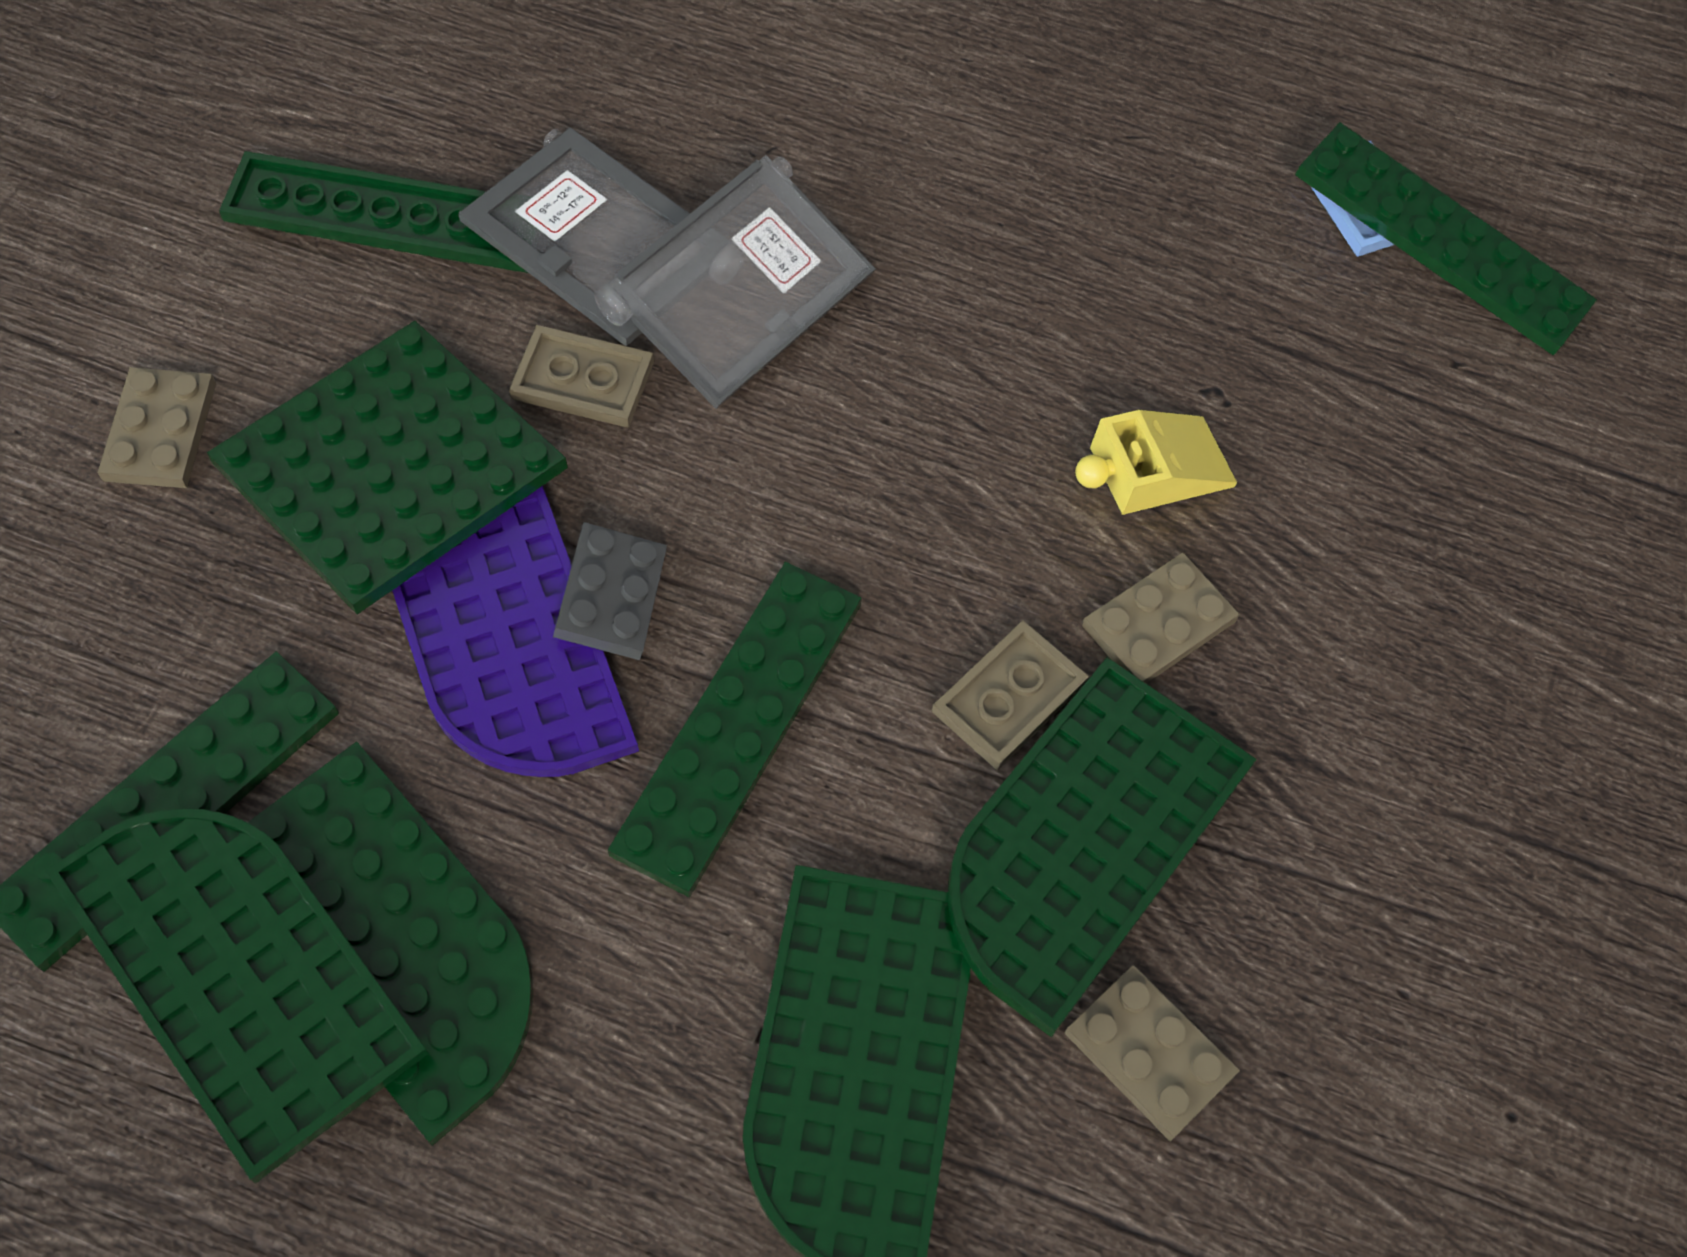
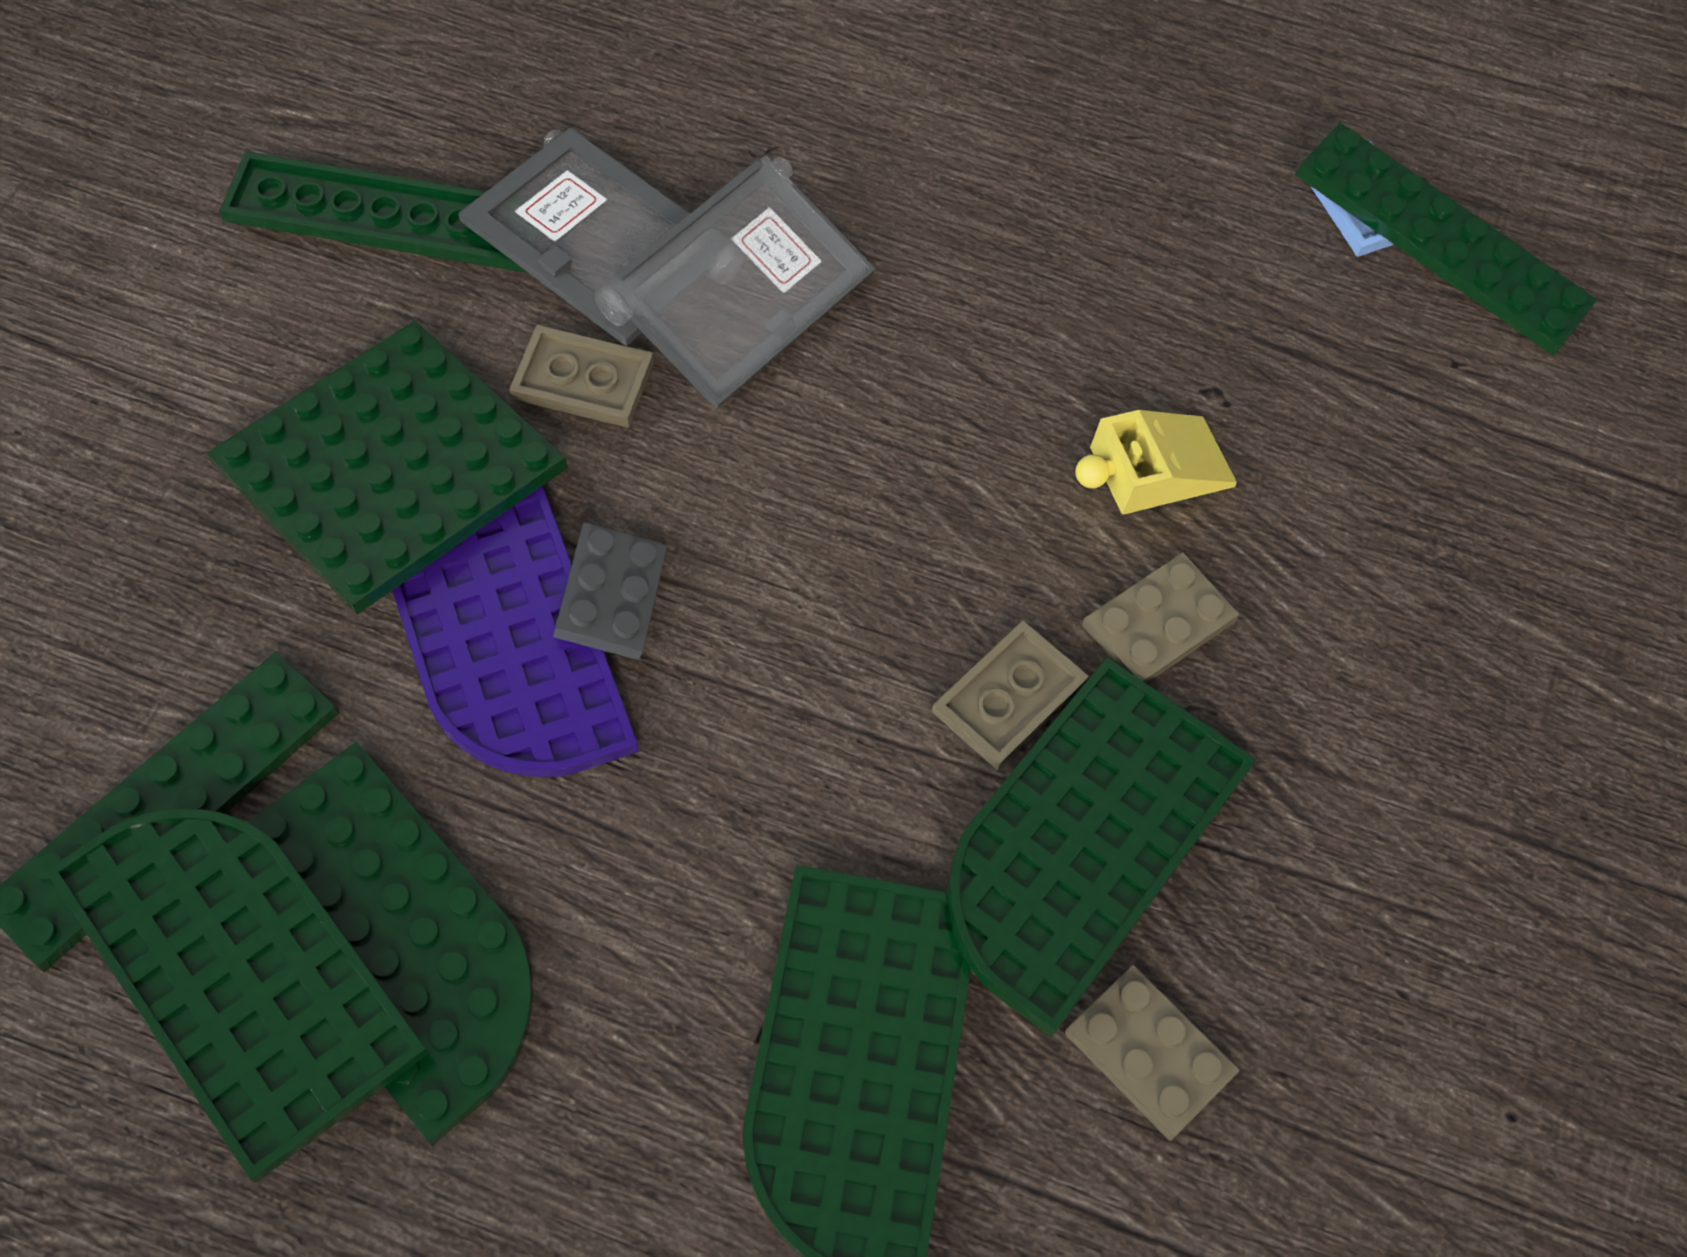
(157, 428): dark tan plate -> none
(734, 730): dark green plate -> none

